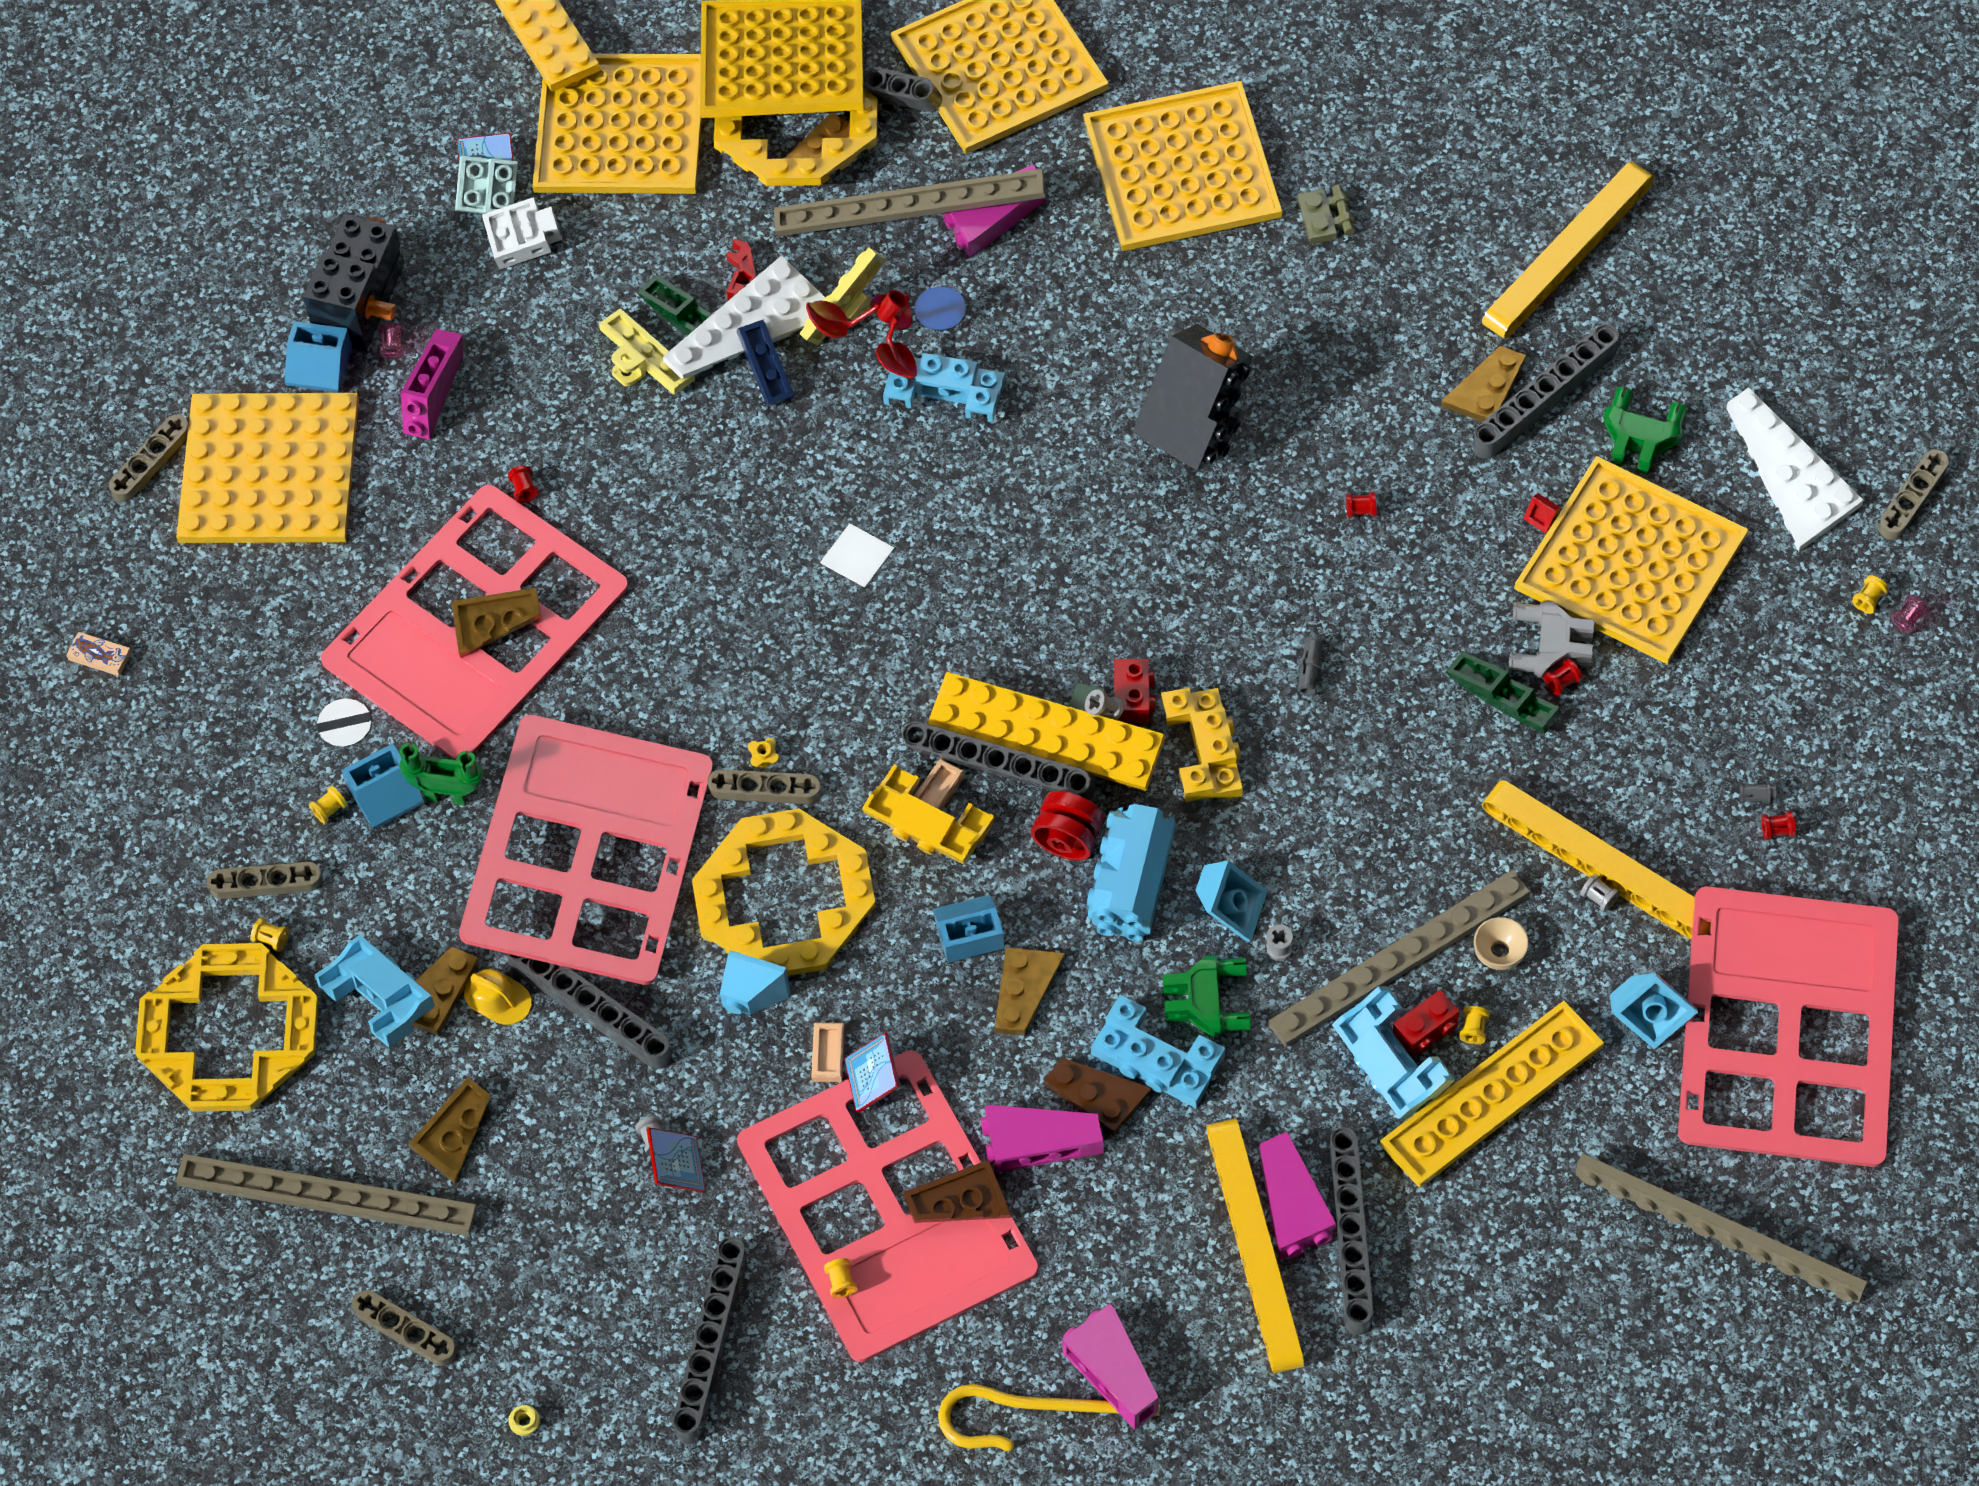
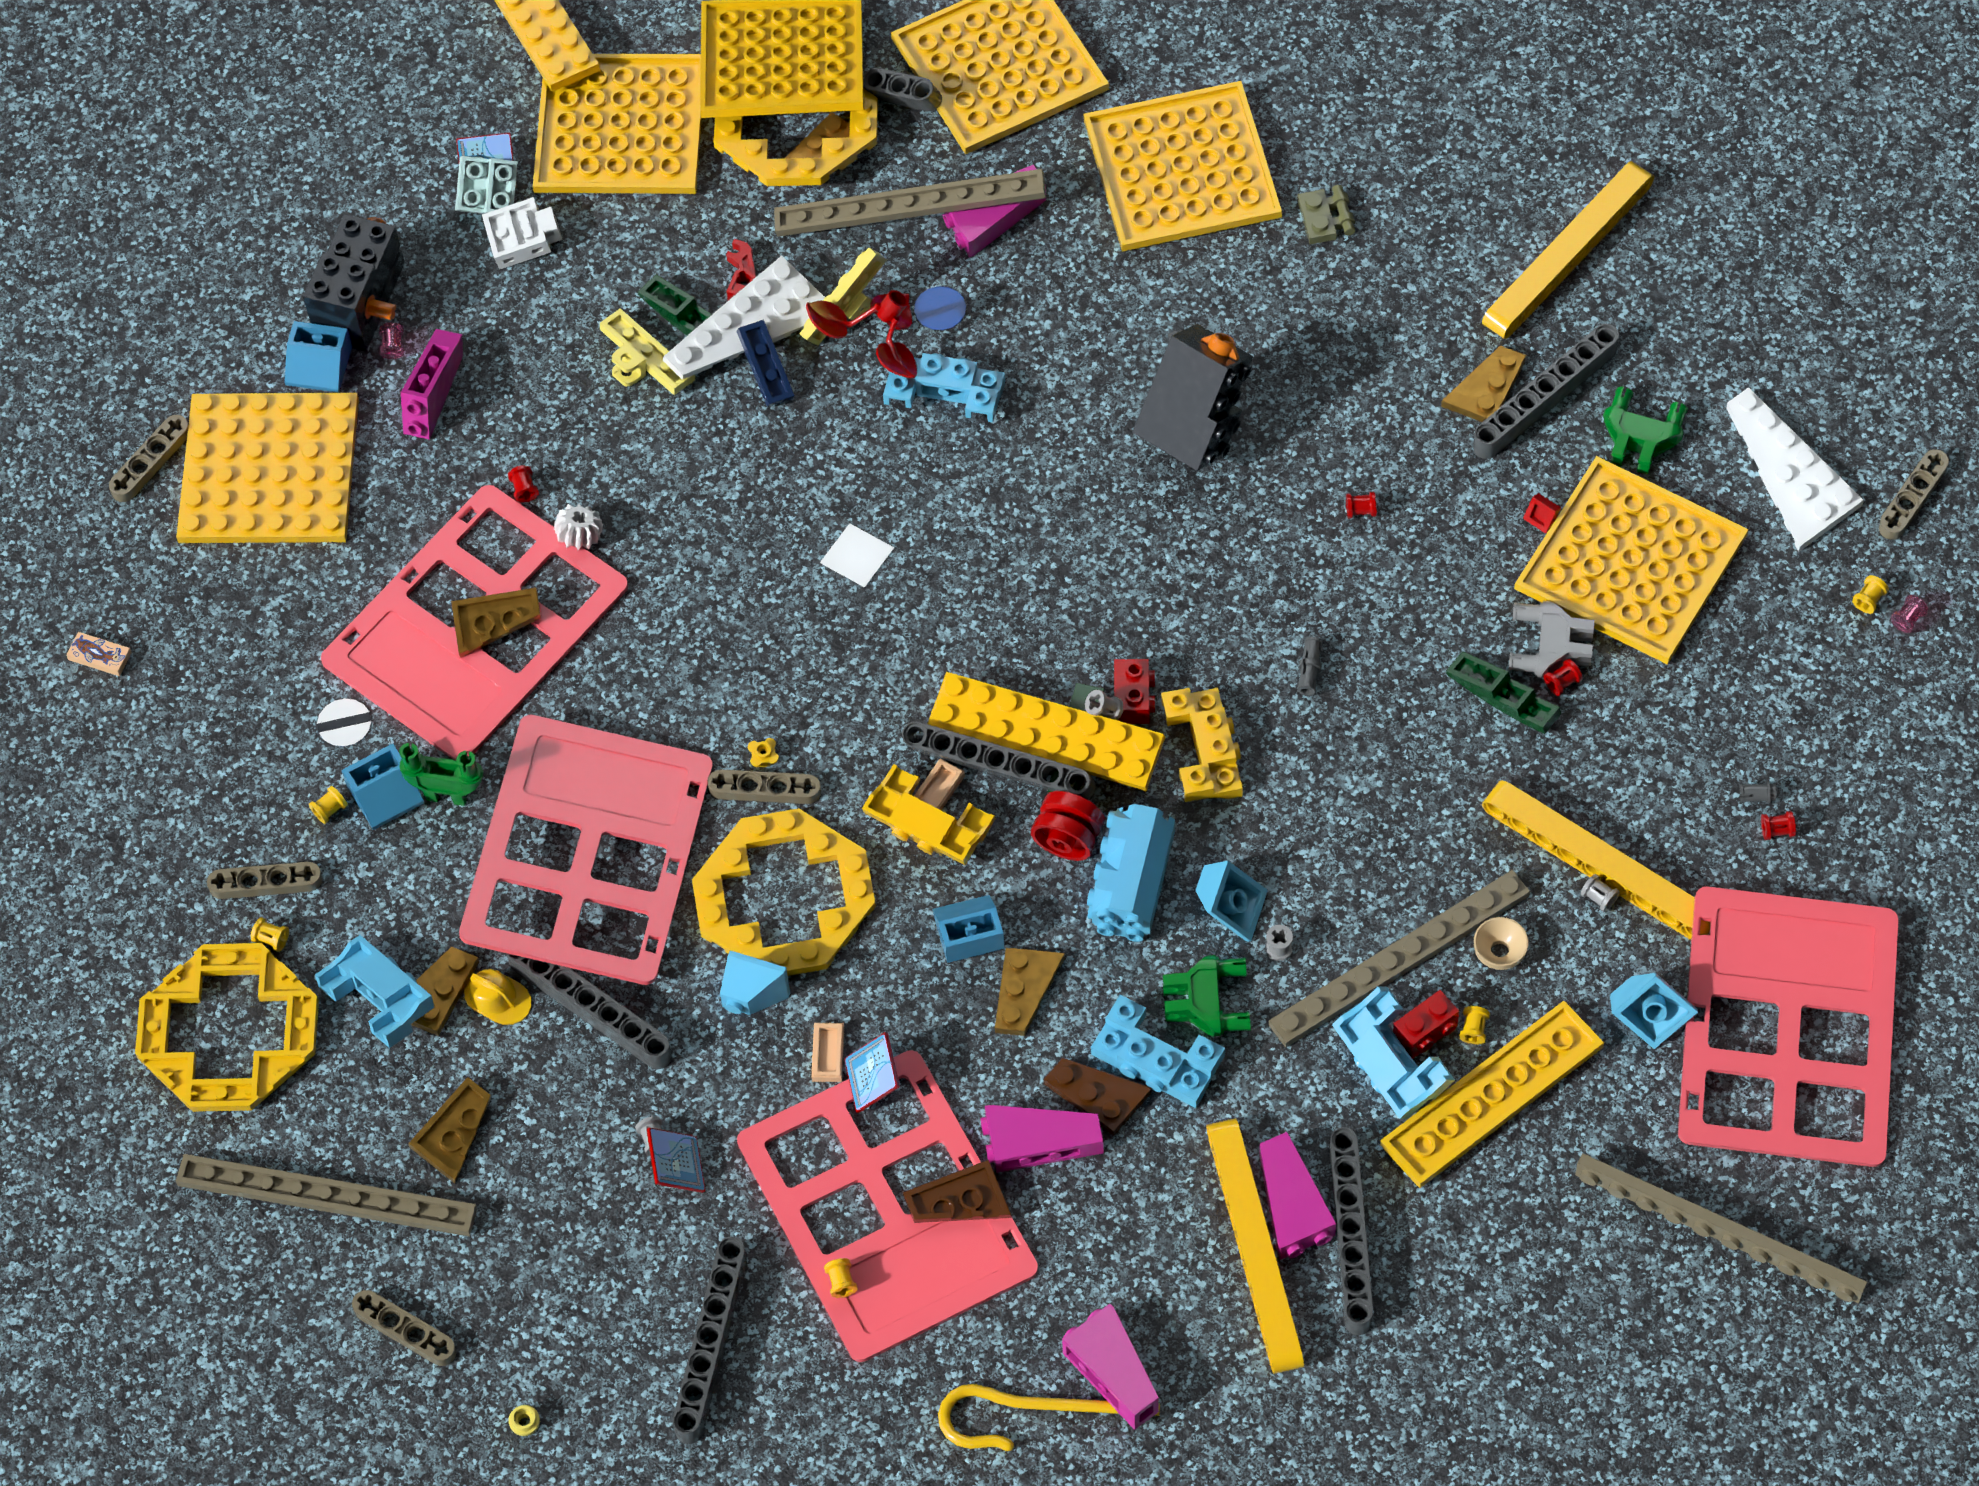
(578, 526): none -> white gear

